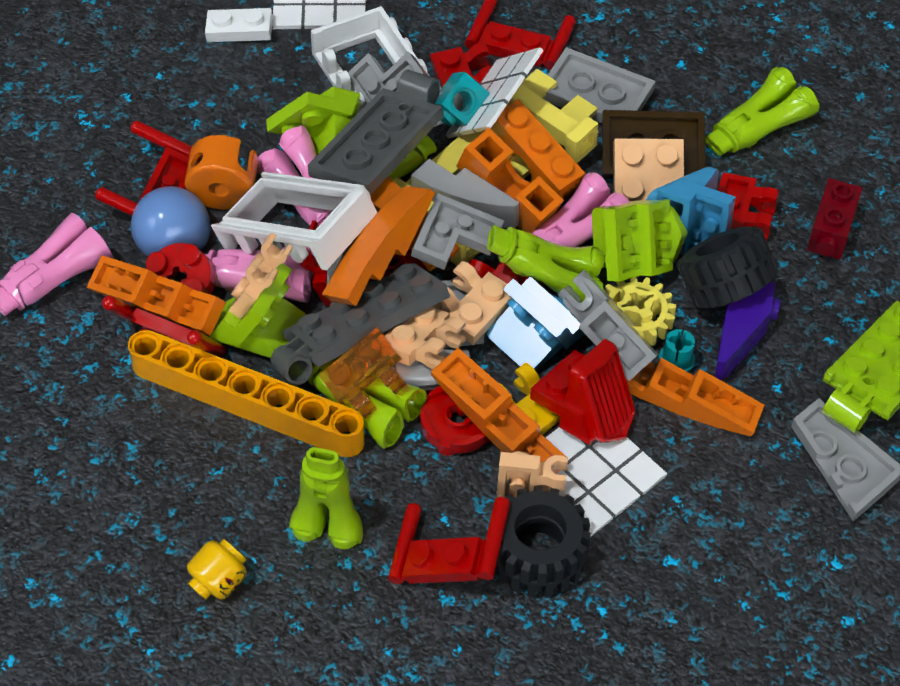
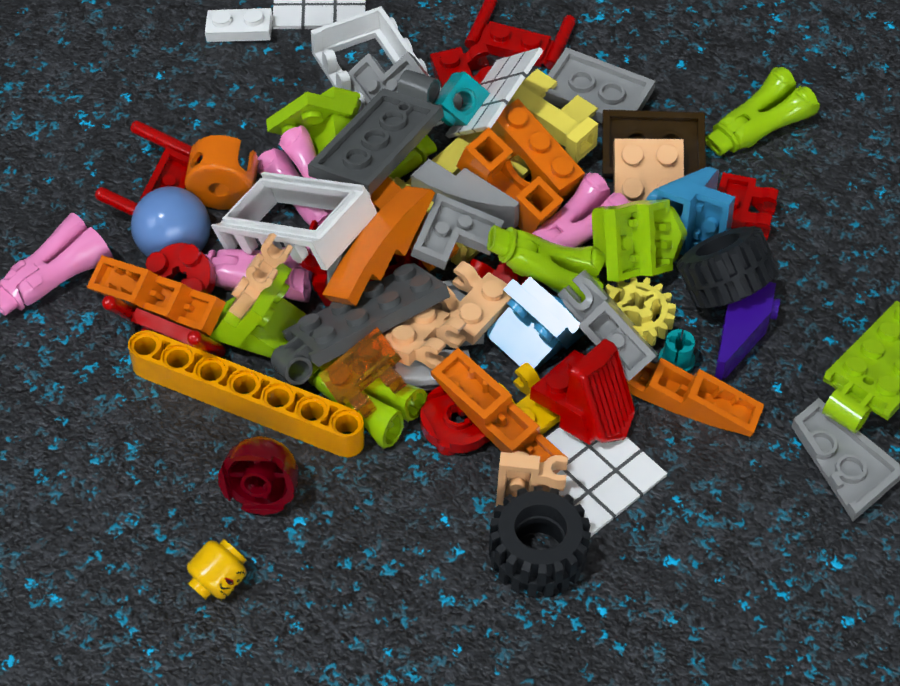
(259, 475): none -> dark red cylinder
(325, 488): lime piece -> none
(447, 558): red plate -> none
(834, 218): dark red brick -> none

